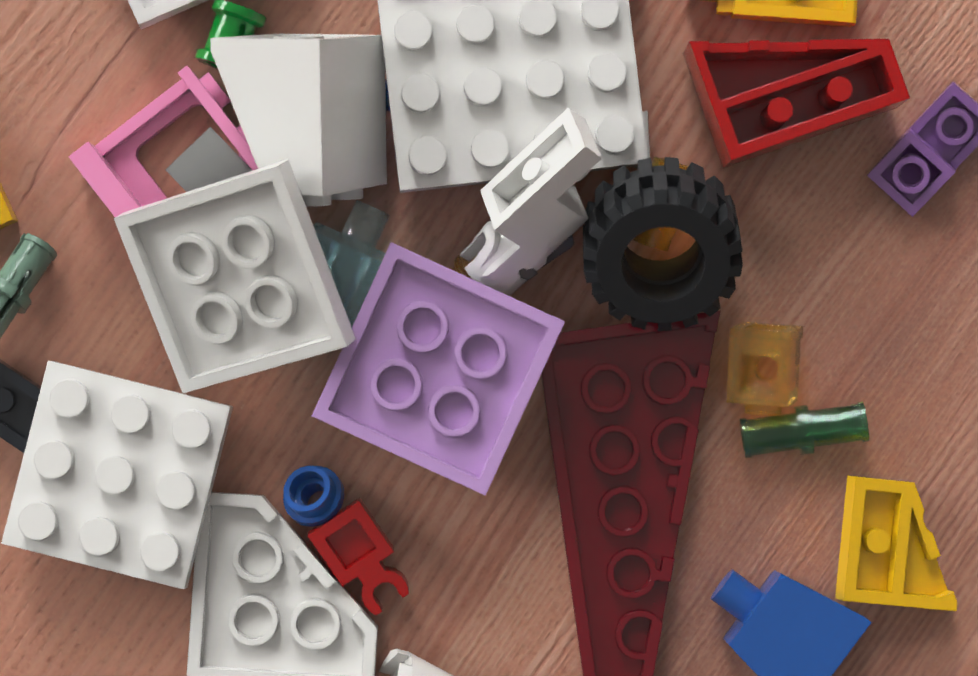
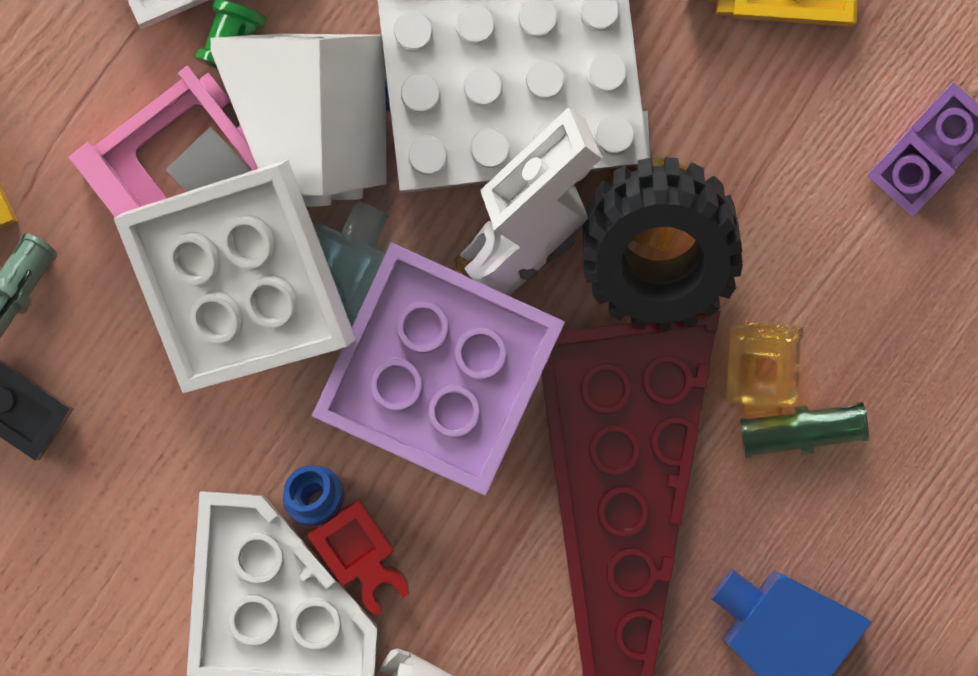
(117, 474): white plate -> none
(786, 92): red wedge -> none
(887, 548): yellow wing -> none

